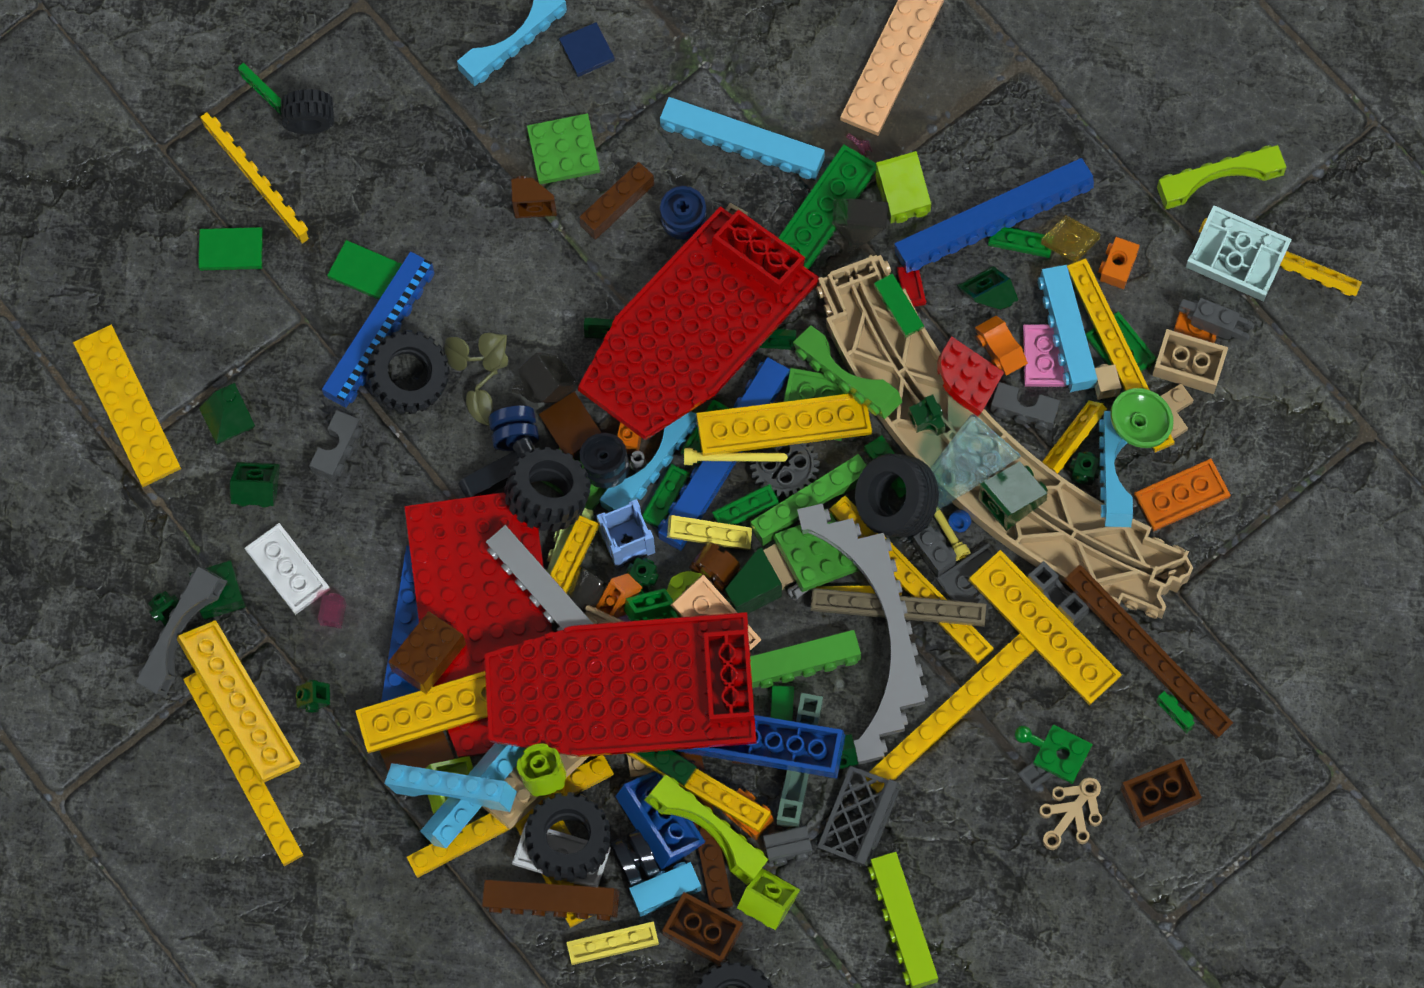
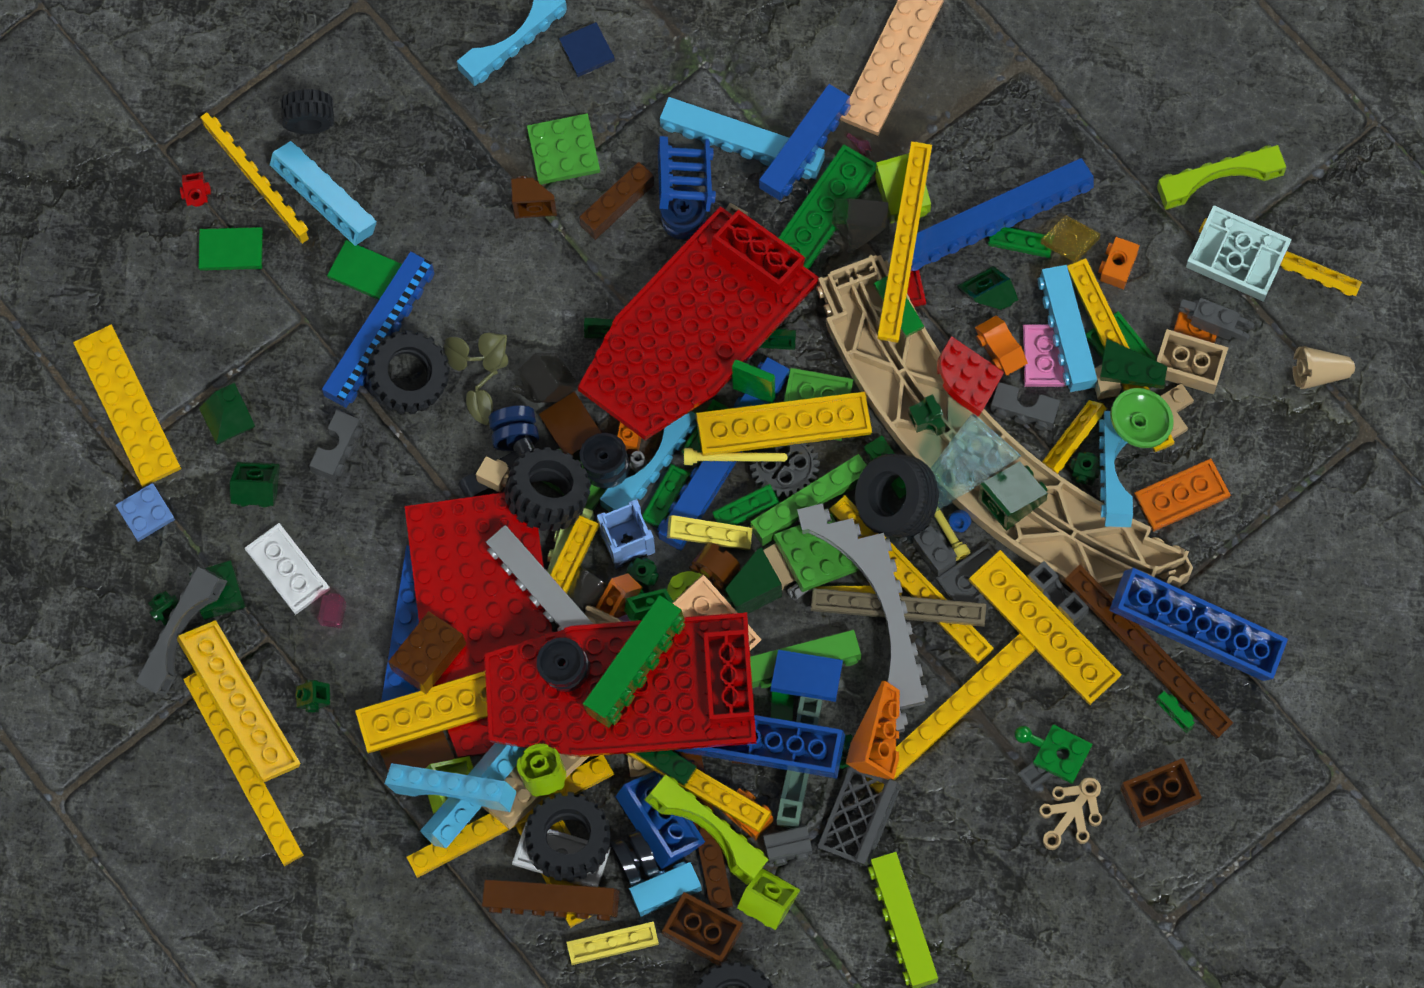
(145, 512): none -> medium blue plate
(195, 189): none -> red brick
(260, 87): green tile -> none
(323, 193): none -> medium azure brick
(493, 474): none -> tan brick
(560, 676): none -> black wheel
(634, 662): none -> green brick
(666, 180): none -> blue fence
(753, 381): none -> green tile
(804, 142): none -> blue brick
(806, 675): none -> blue tile
(875, 394): bright green arch -> none
(875, 741): none -> orange wedge
(904, 242): none -> yellow plate
(1131, 367): none -> dark green wing
(1198, 624): none -> blue brick
(1320, 367): none -> tan cone

